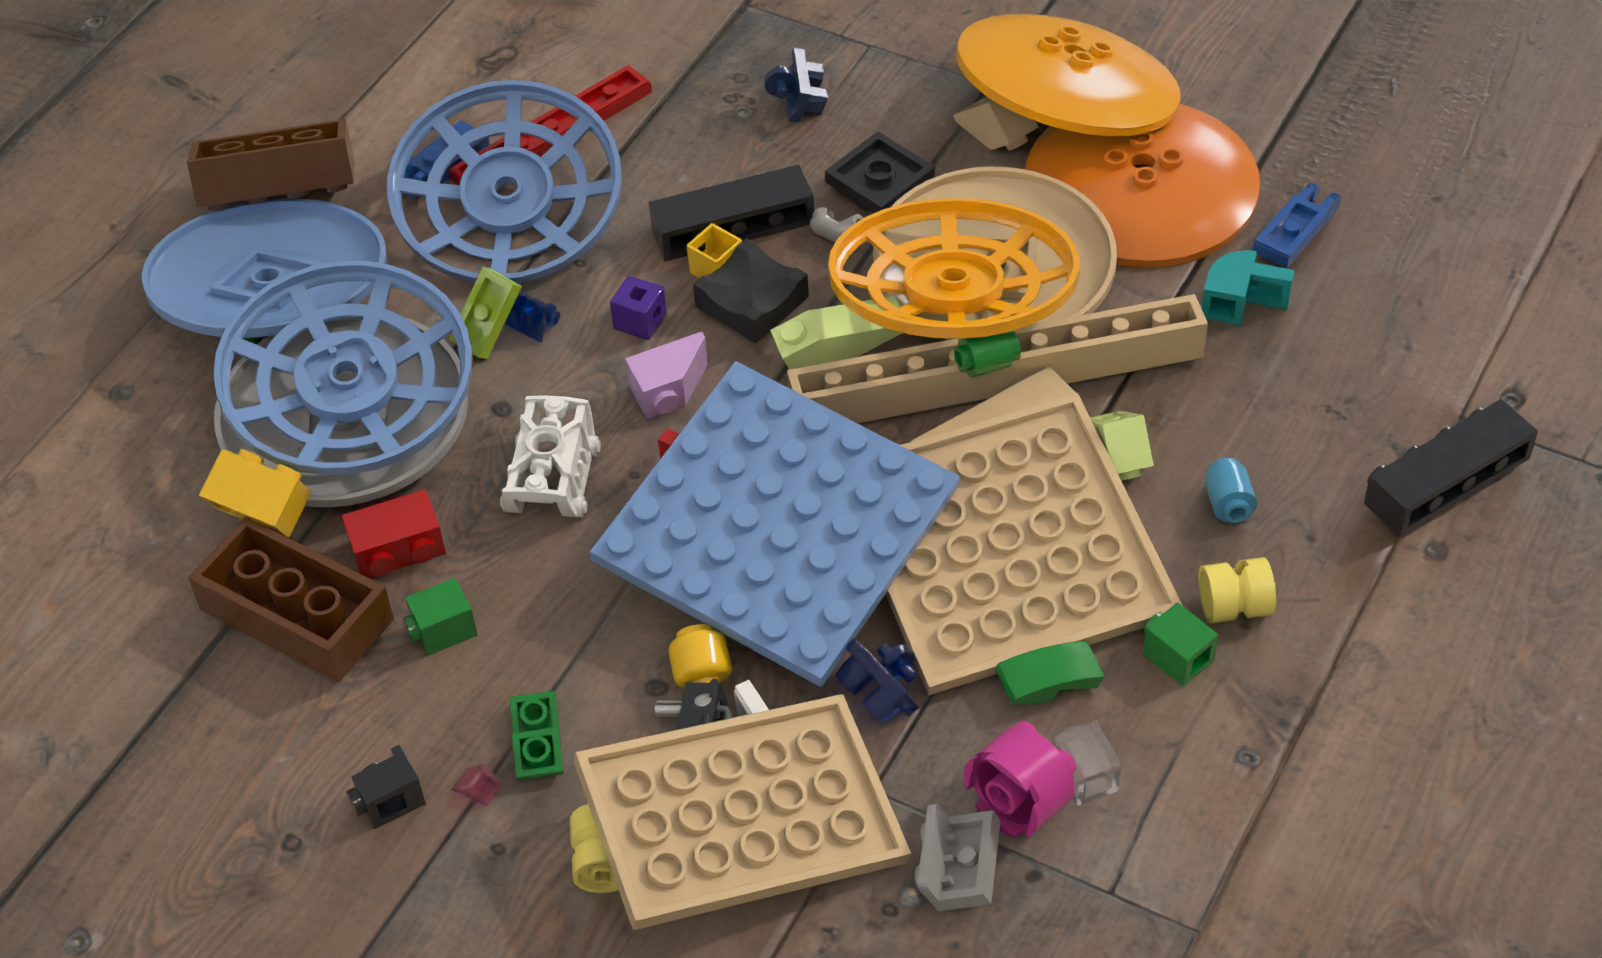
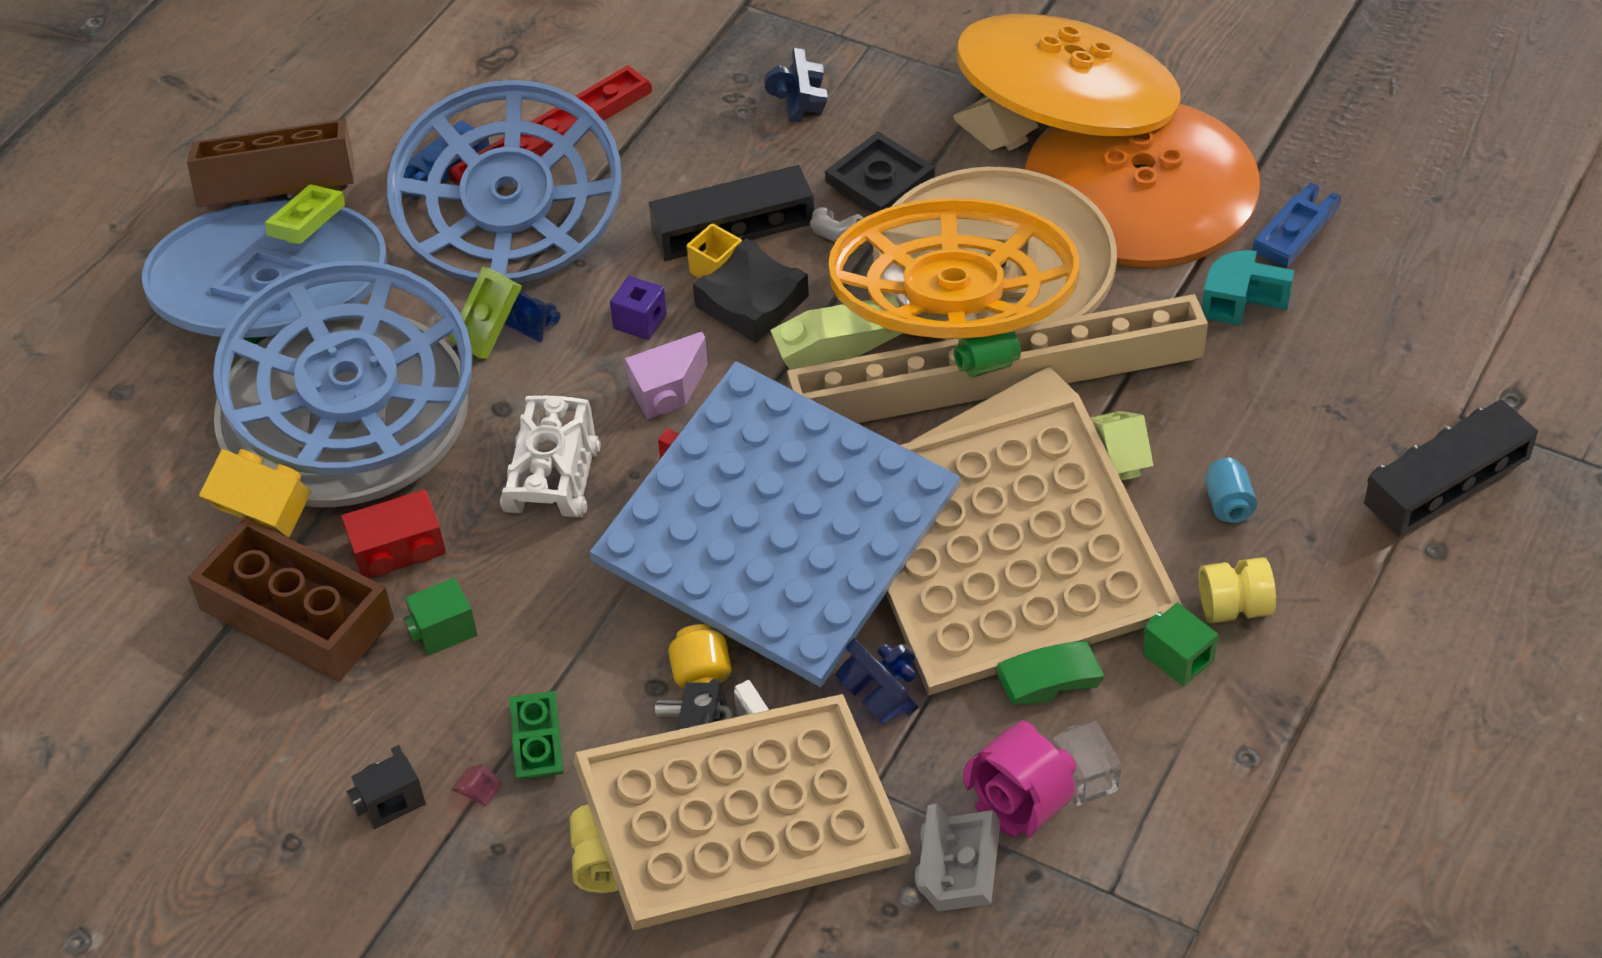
(304, 214): none -> lime plate

